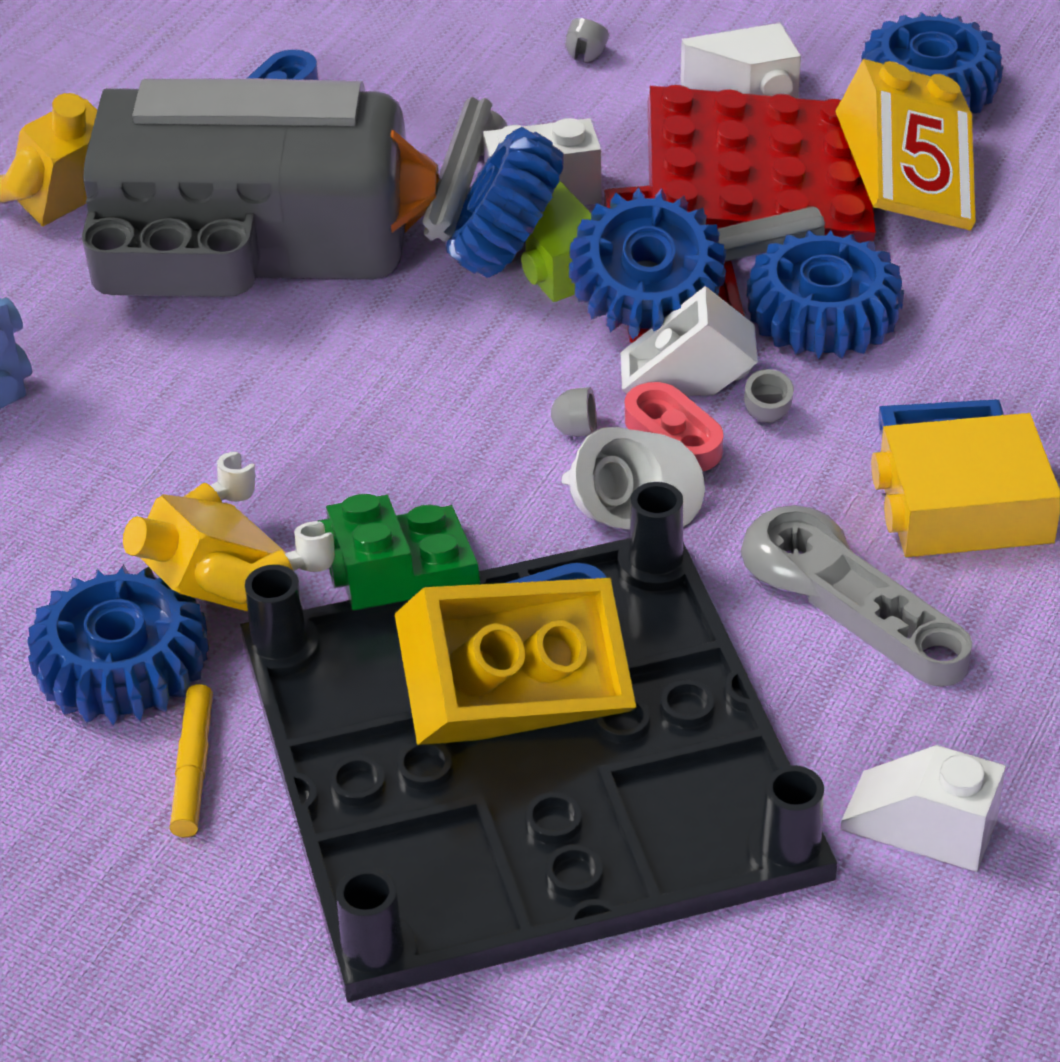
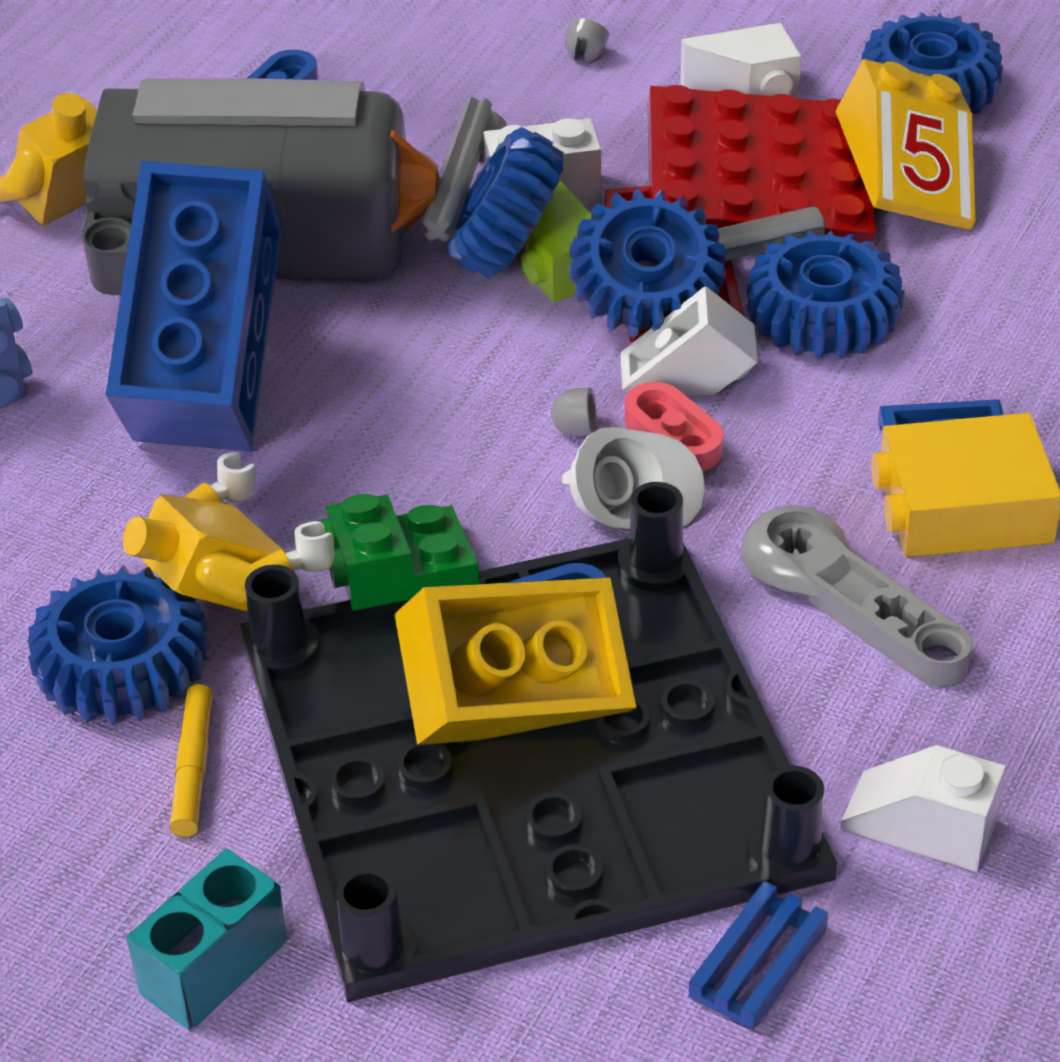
(195, 306): none -> blue brick
(222, 956): none -> teal piece
(768, 395): light grey hinge -> none
(783, 914): none -> blue tile

